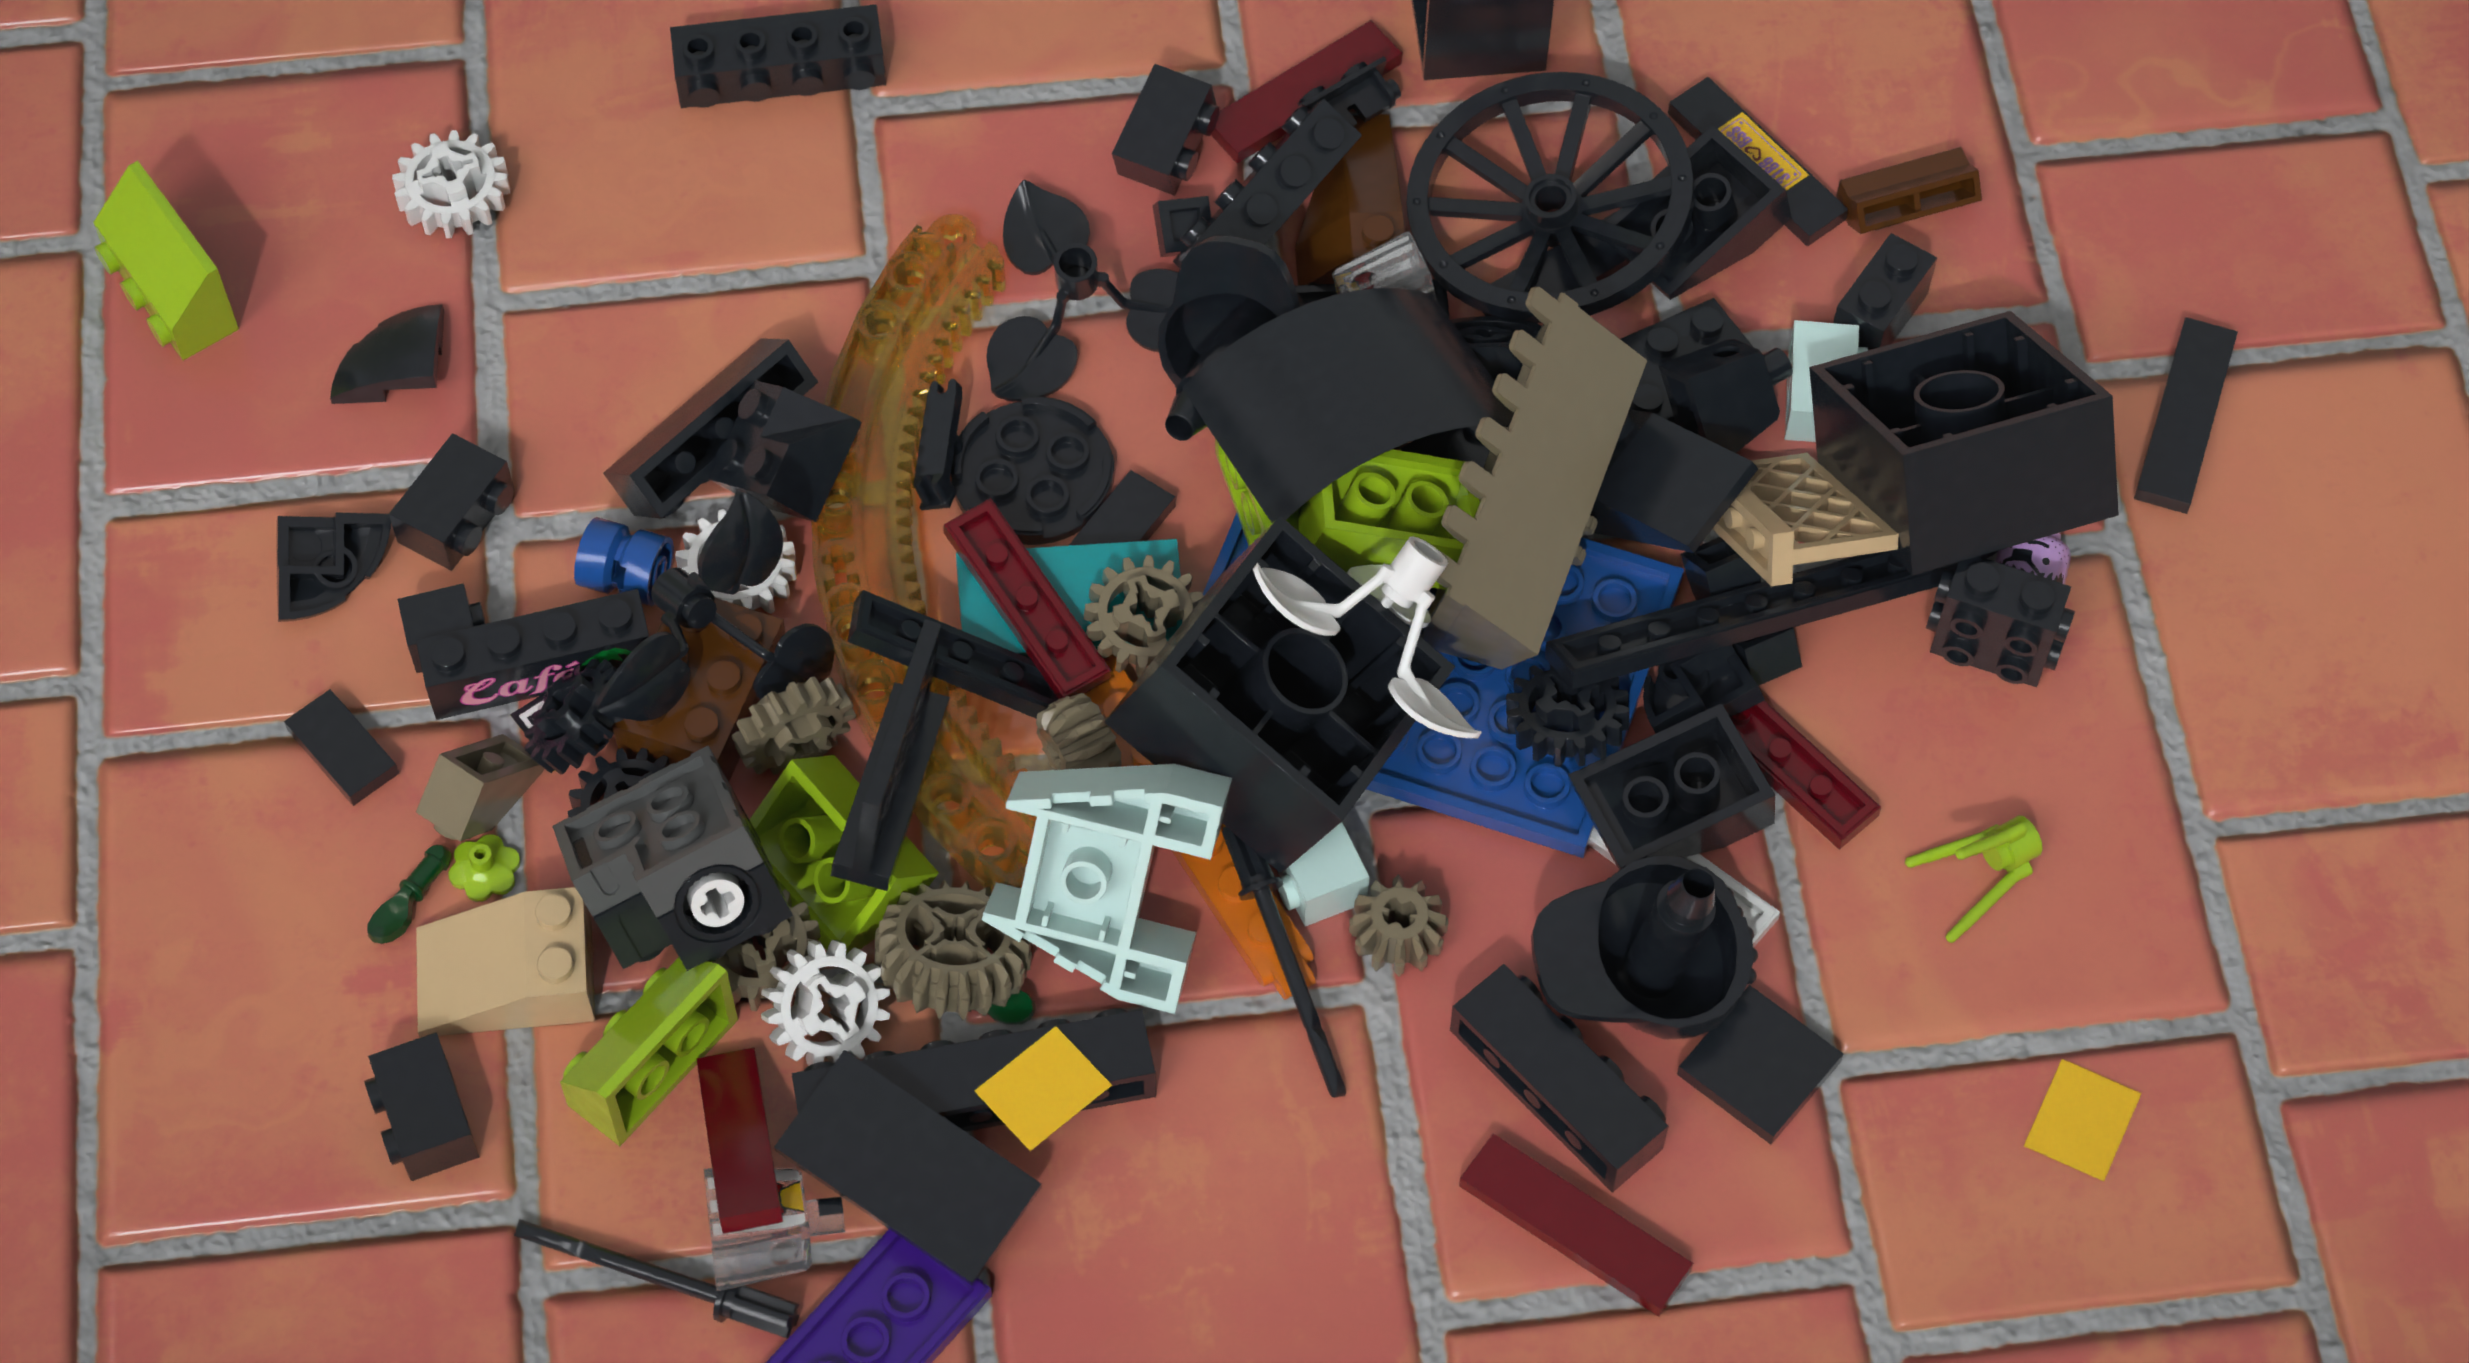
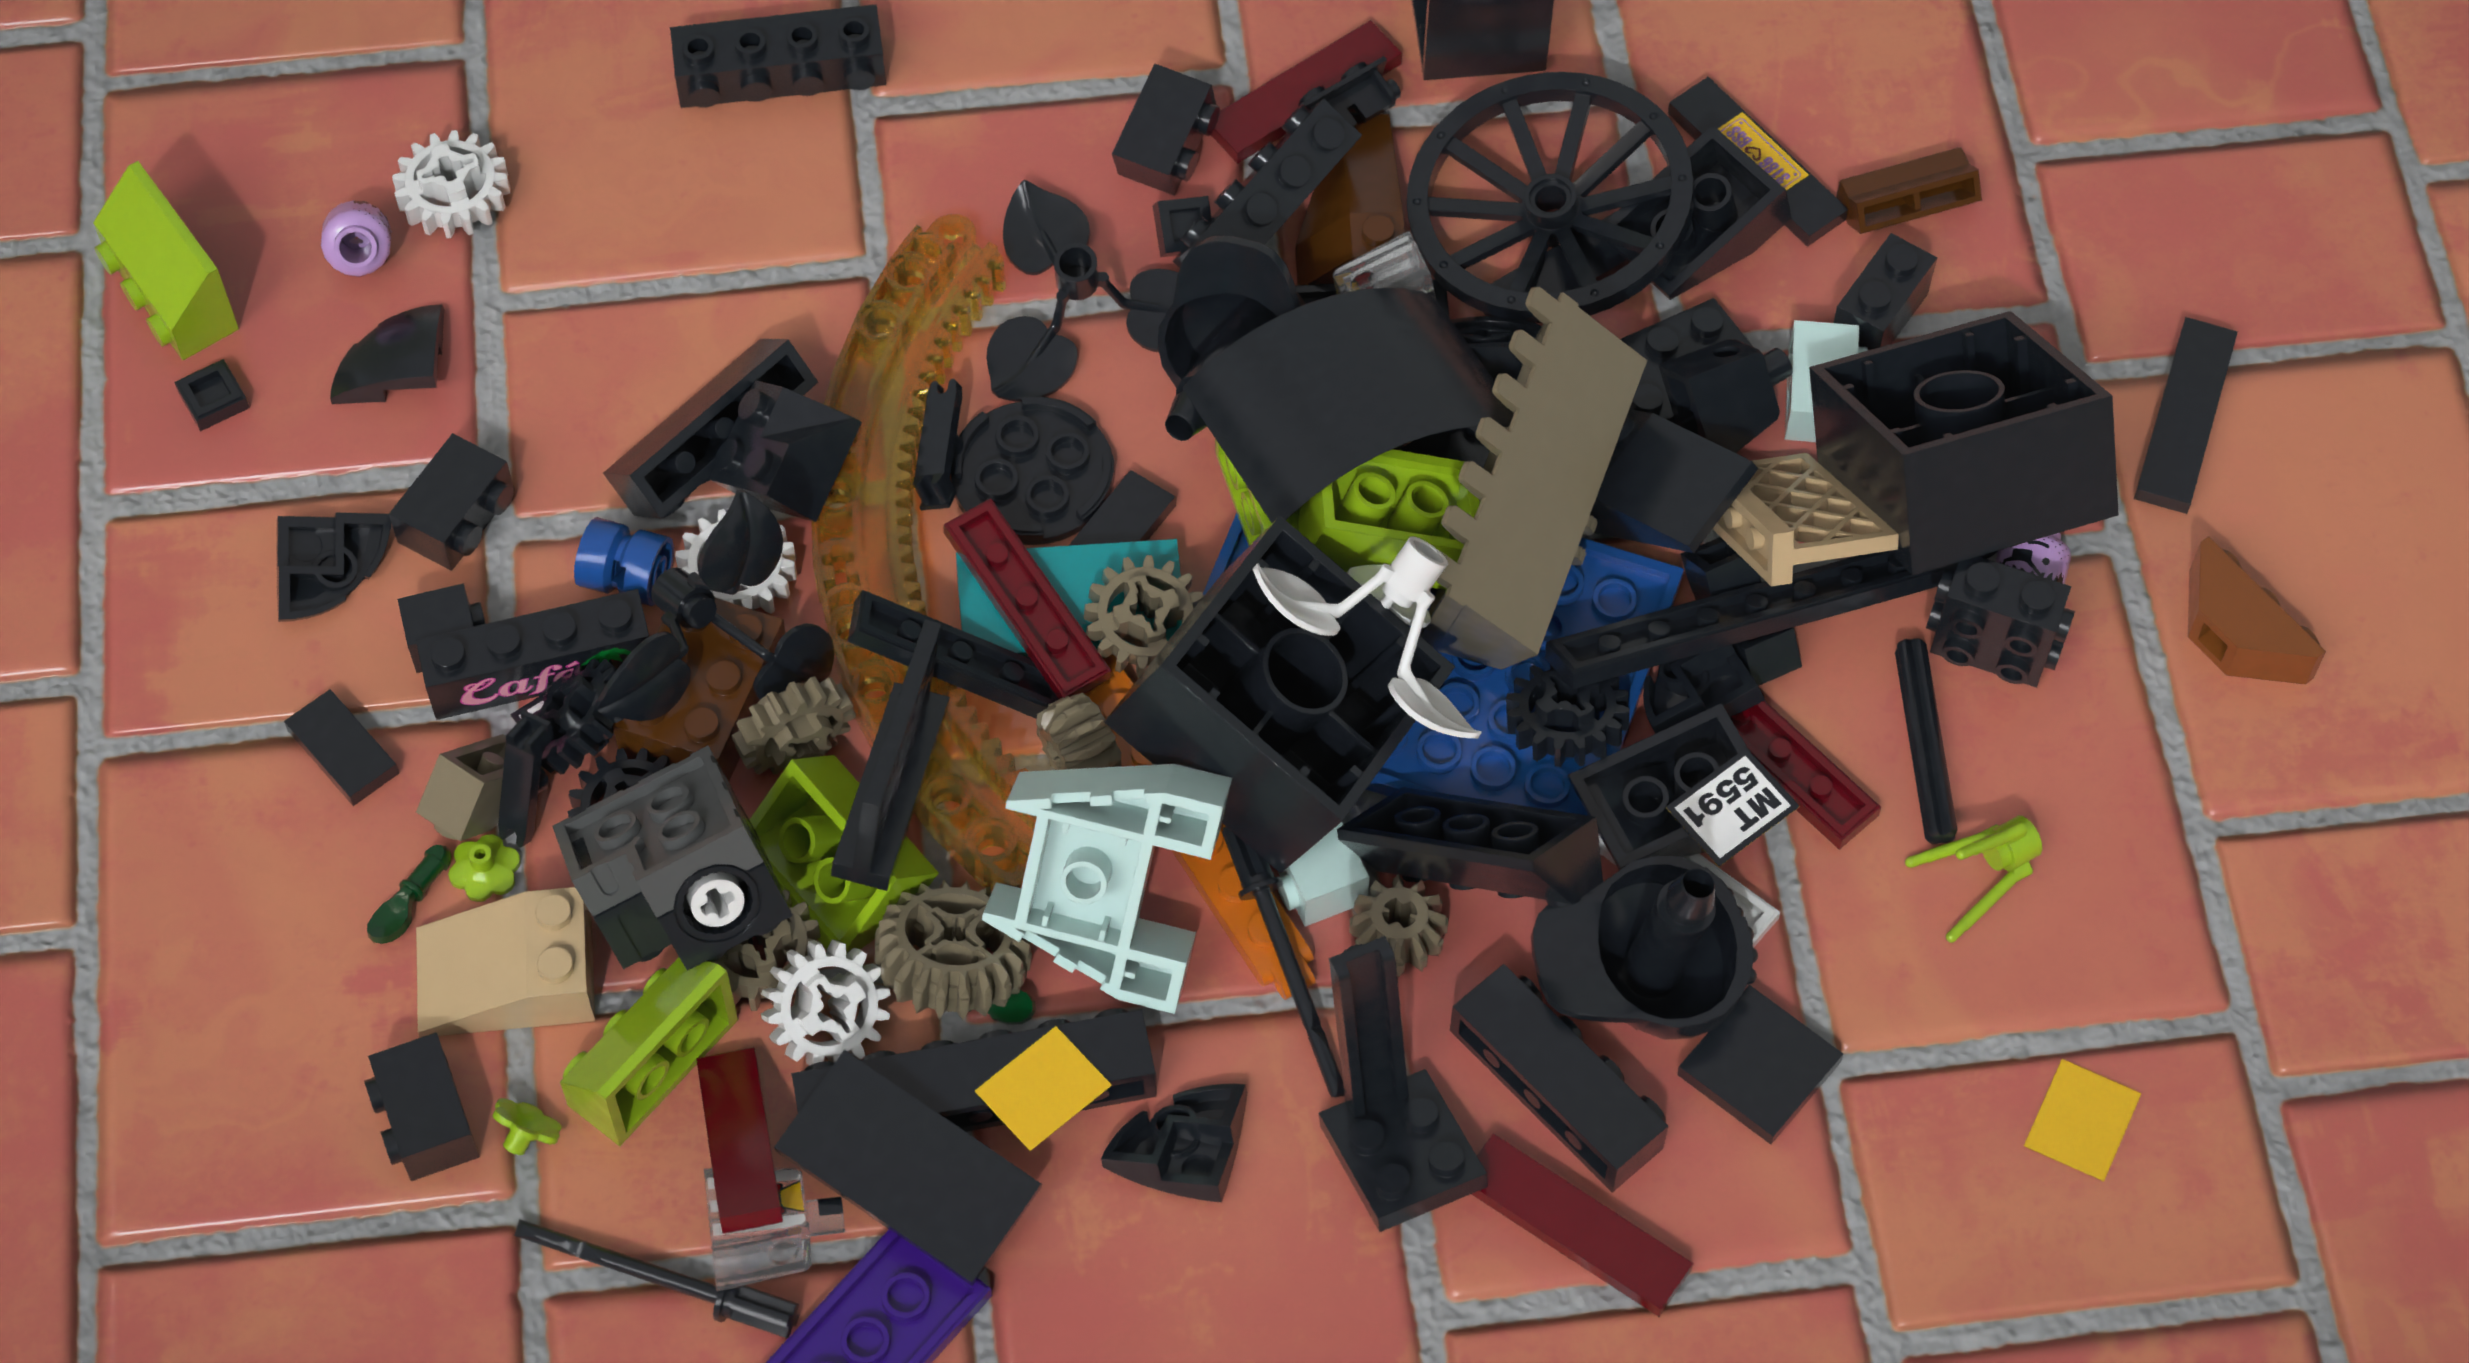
(212, 395): none -> black tile
(350, 254): none -> lavender head
(523, 777): none -> black piece
(526, 1125): none -> lime plant
(1185, 1146): none -> black brick
(1392, 1127): none -> black bracket
(1479, 845): none -> black slope
(1732, 807): none -> sticker
(1926, 741): none -> black axle
(2244, 624): none -> dark orange slope

